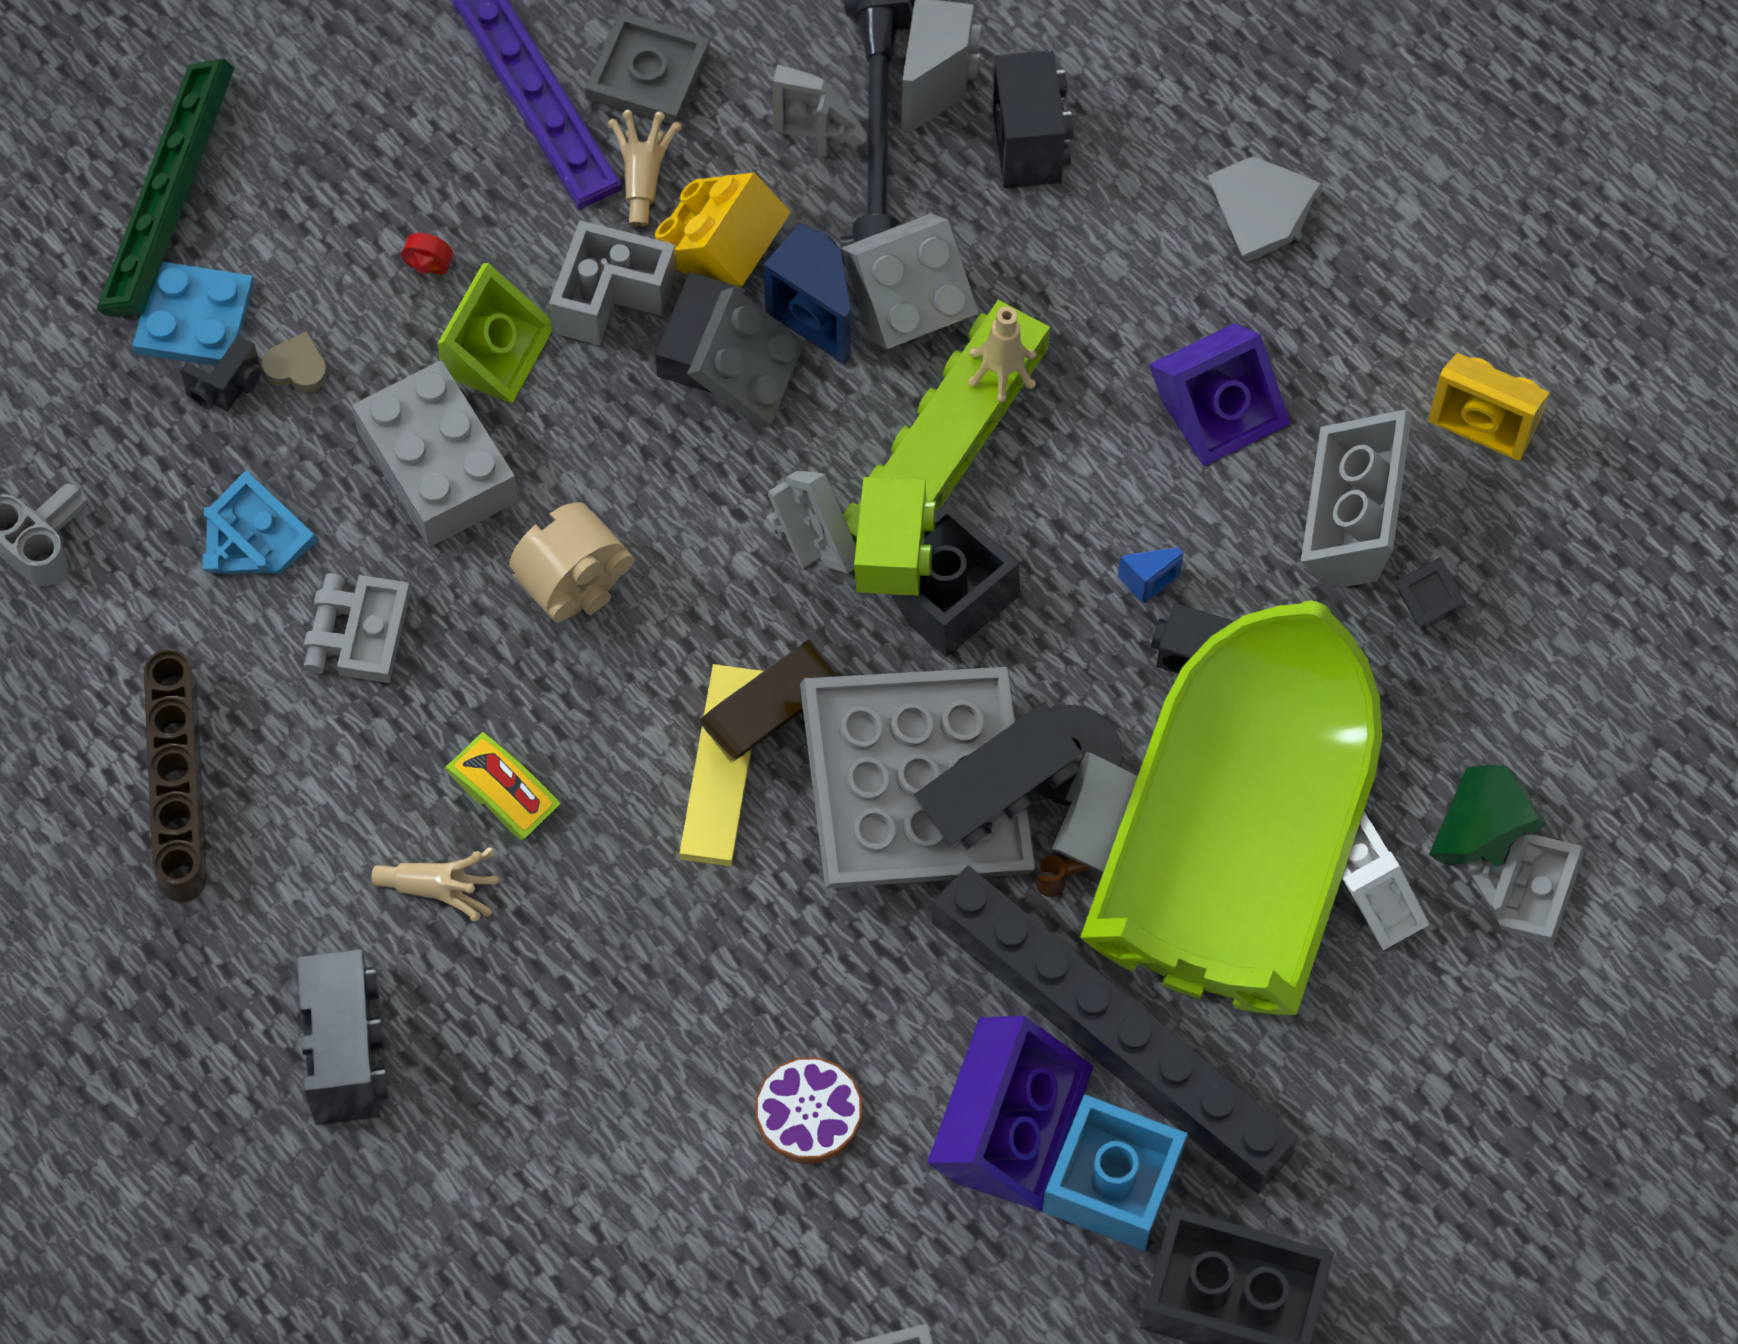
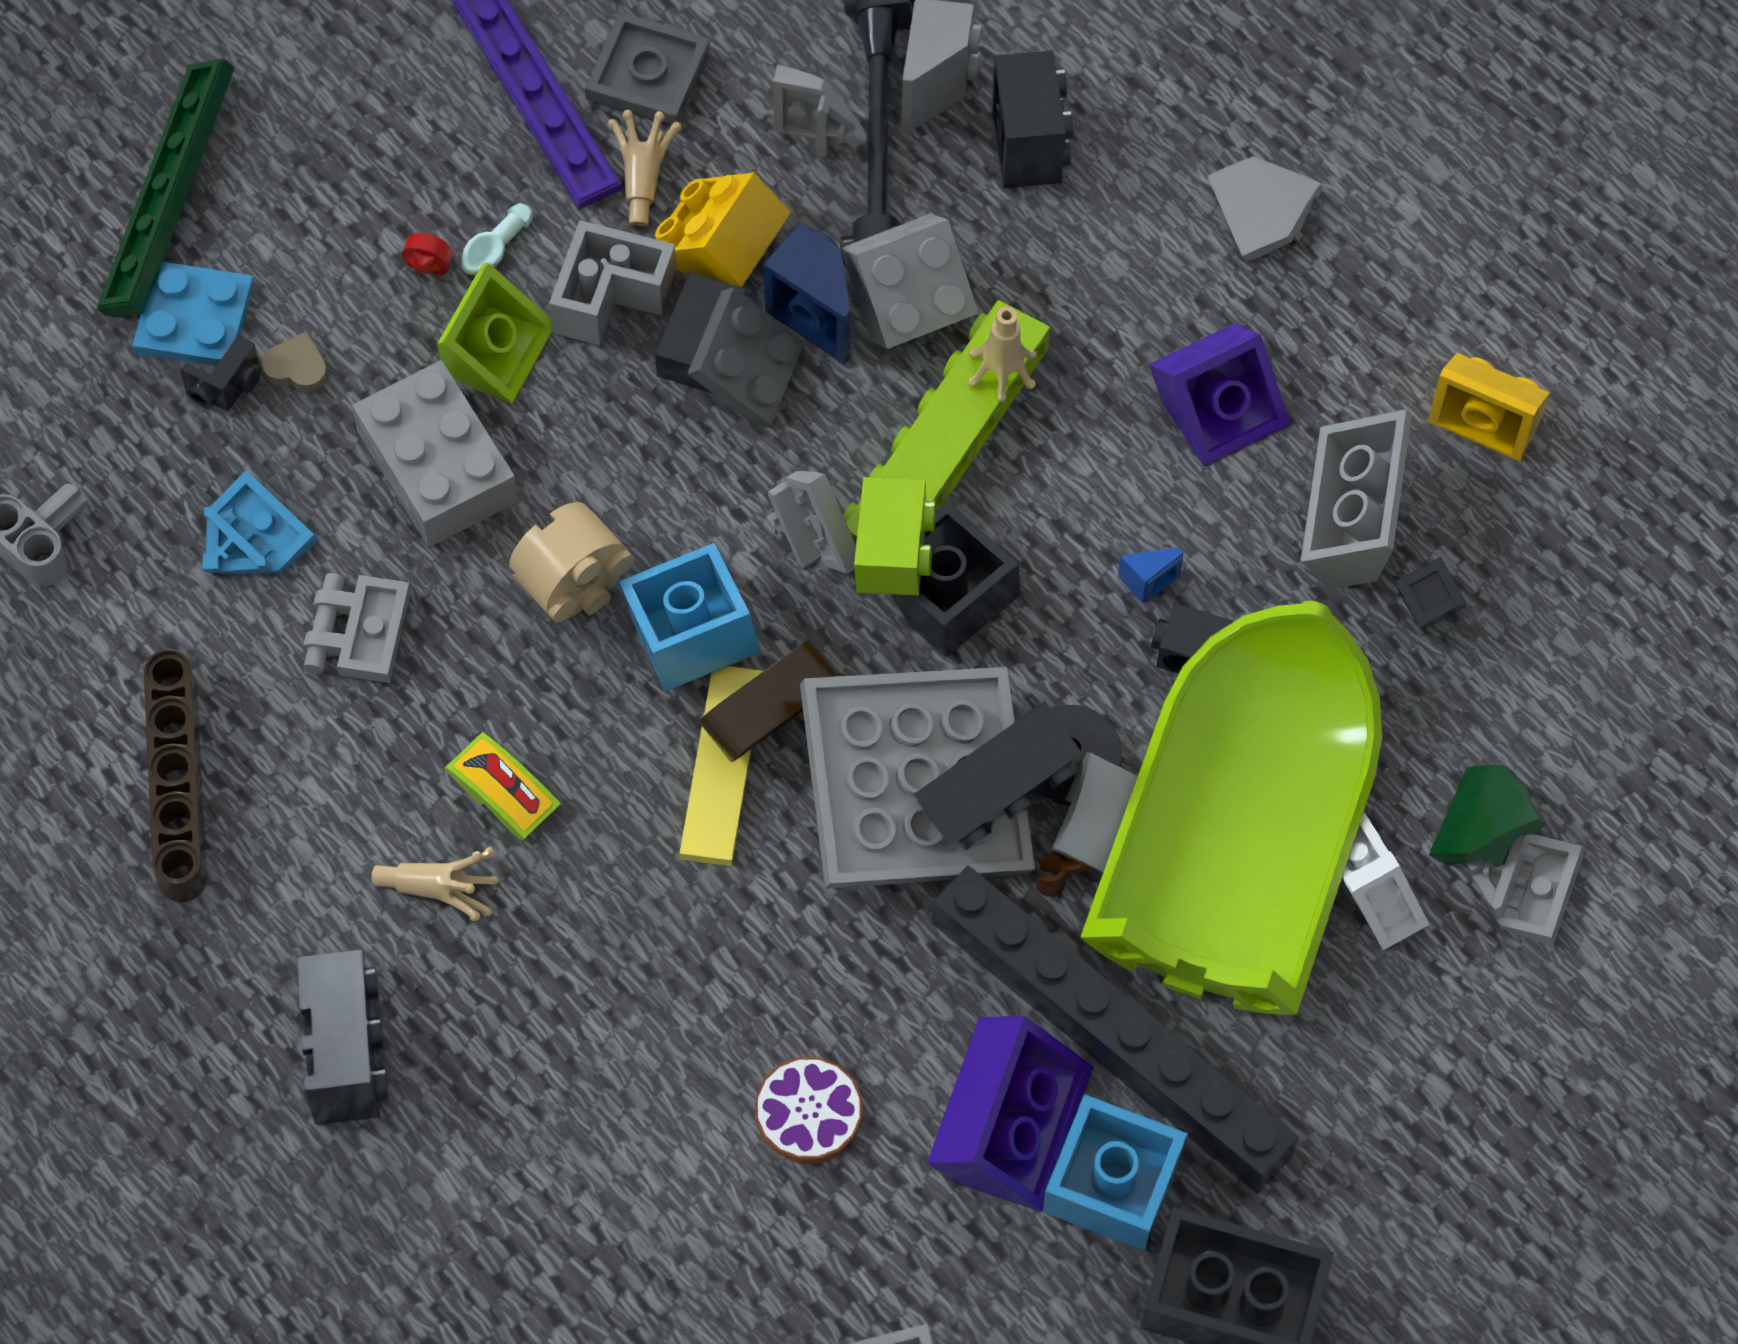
(490, 246): none -> light aqua piece
(690, 617): none -> dark azure brick

